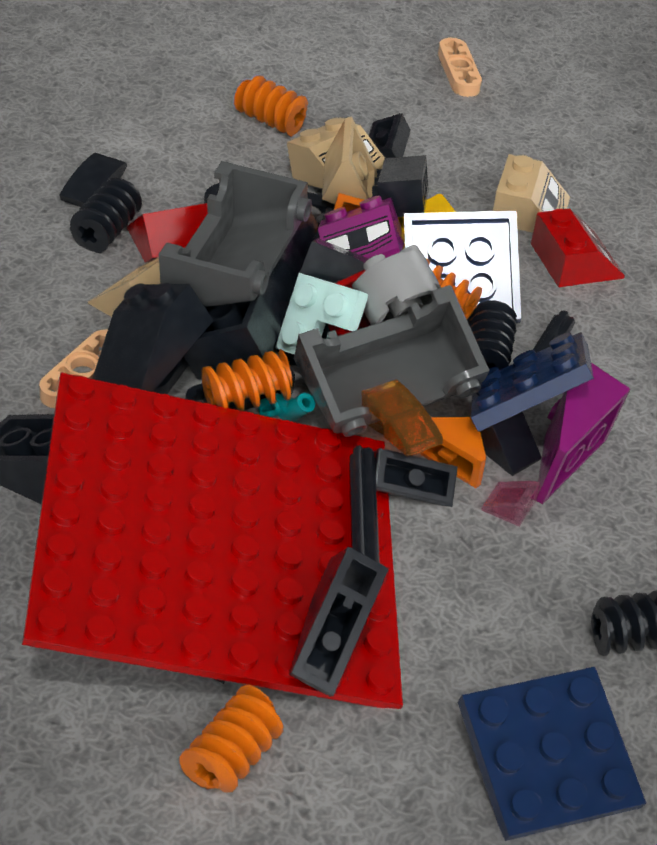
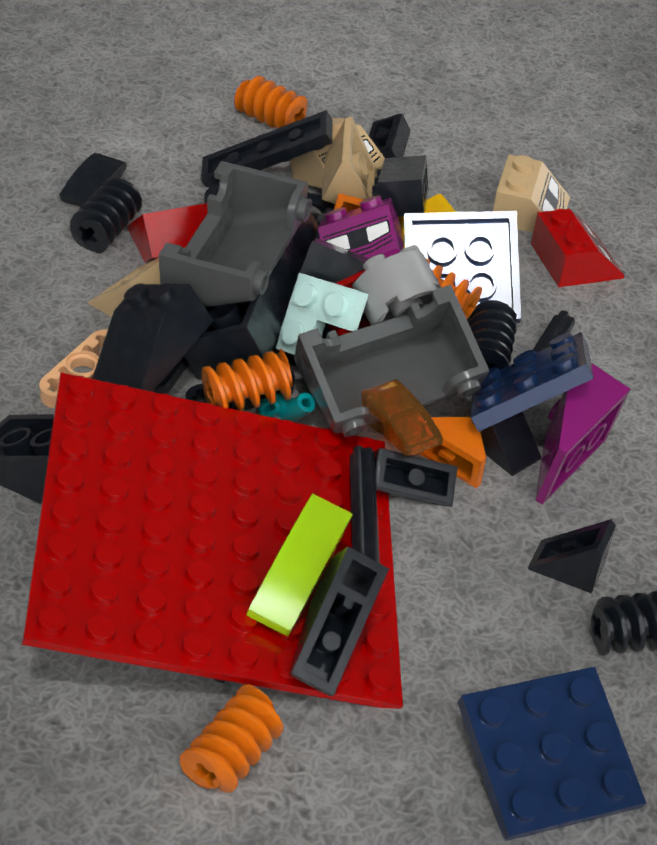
(273, 147): none -> black plate
(299, 565): none -> lime slope
(463, 59): light nougat beam -> none
(512, 500): clear pink slope -> none
(575, 555): none -> black slope

